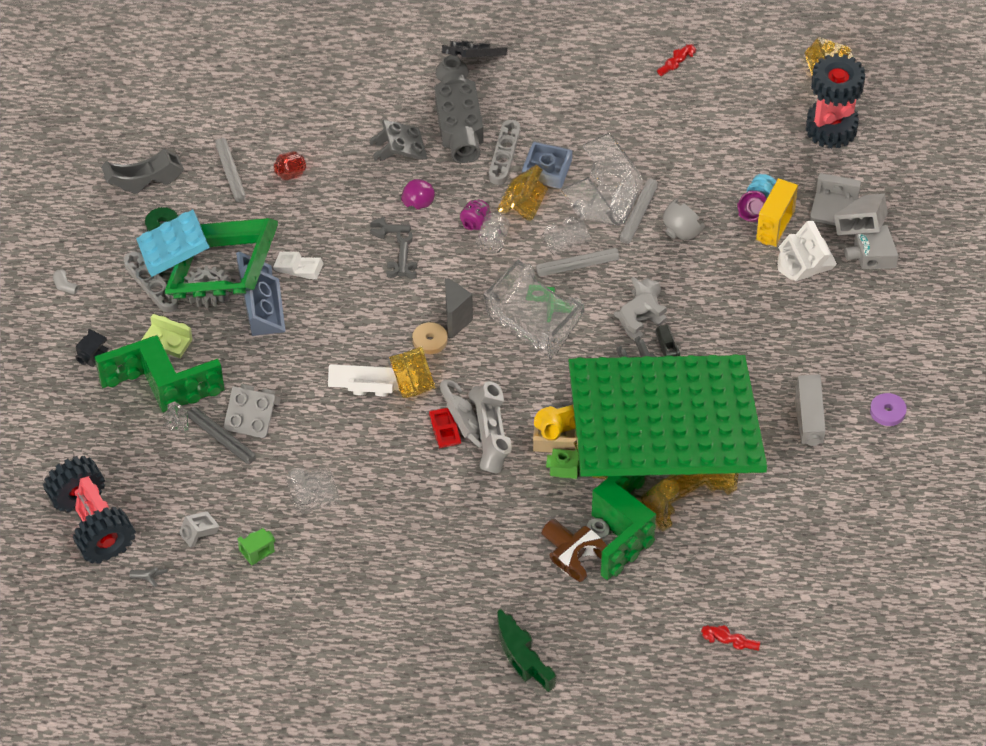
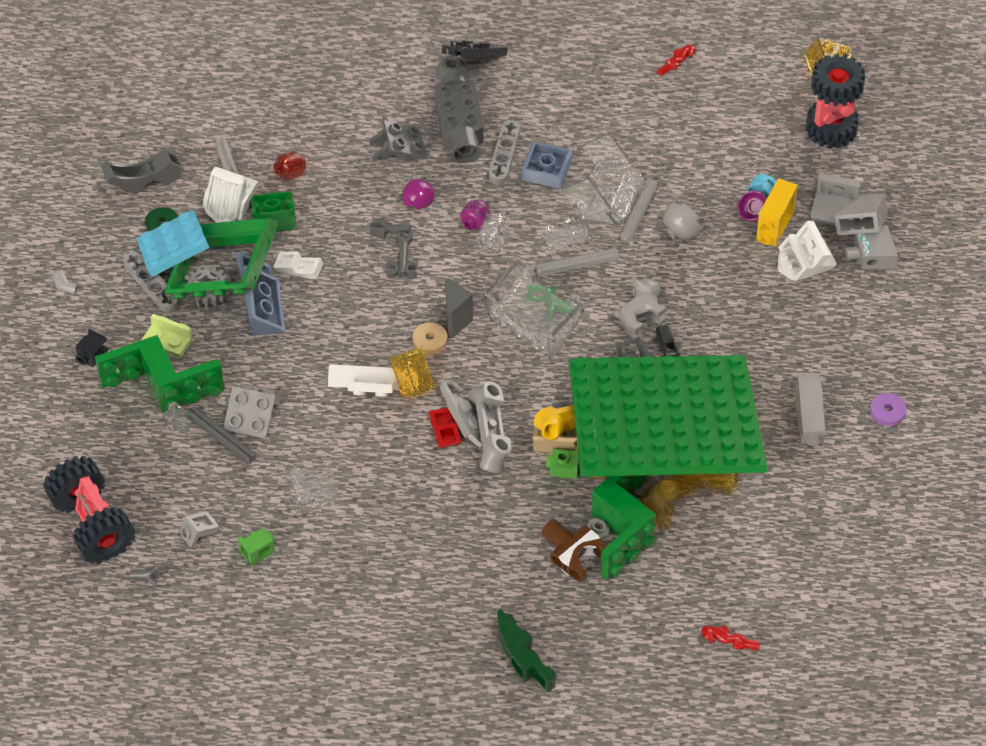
(228, 195): none -> white piece
(275, 206): none -> green slope
(524, 194): clear yellow bracket -> none

